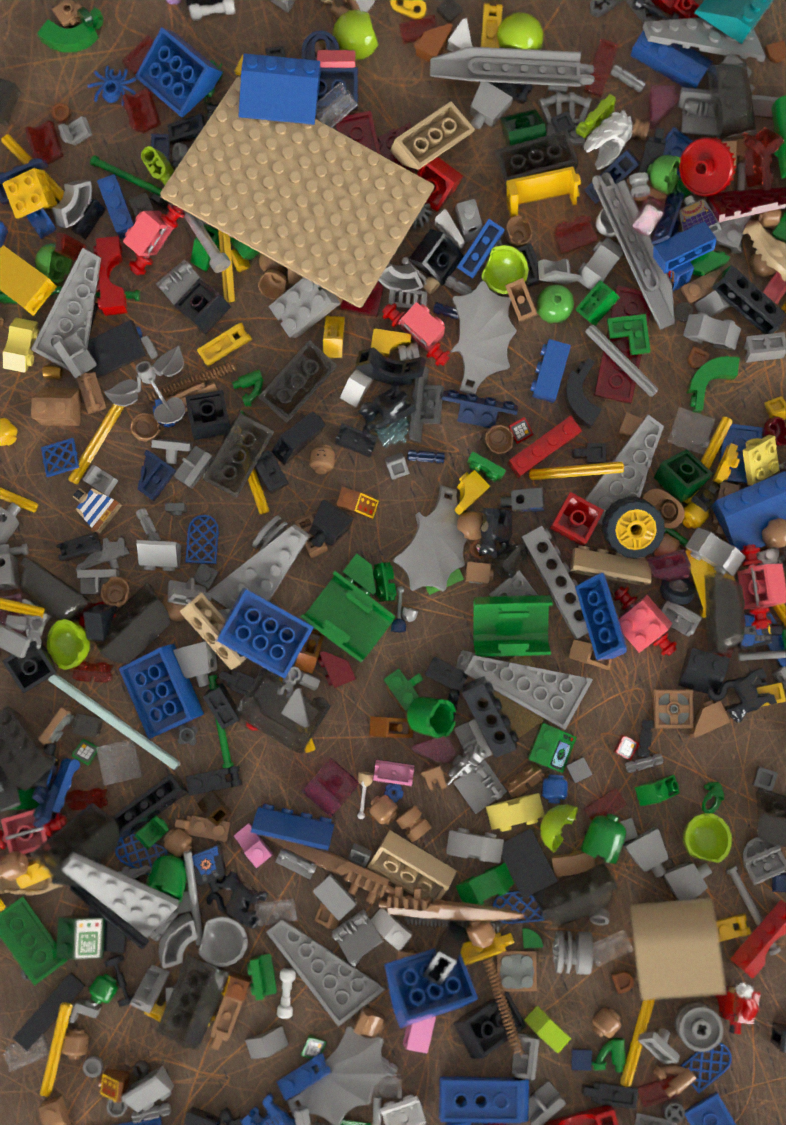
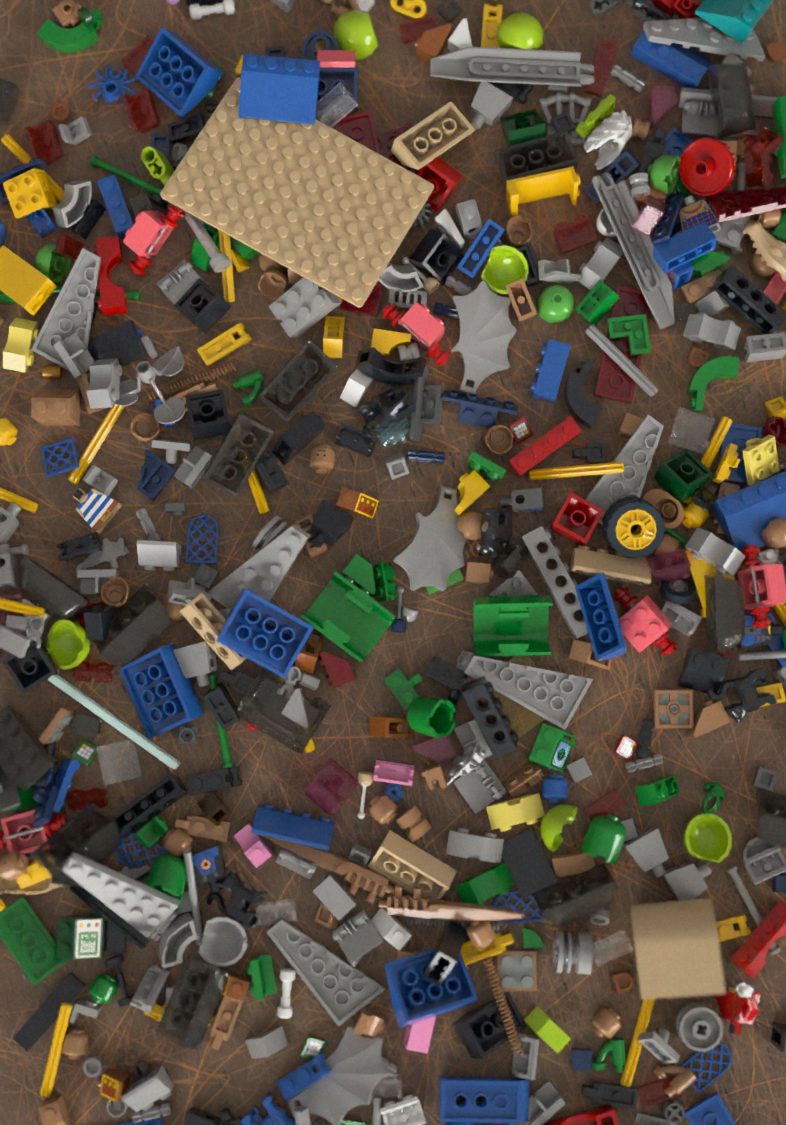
(18, 1057): clear hinge -> none
(104, 383): none -> light grey brick

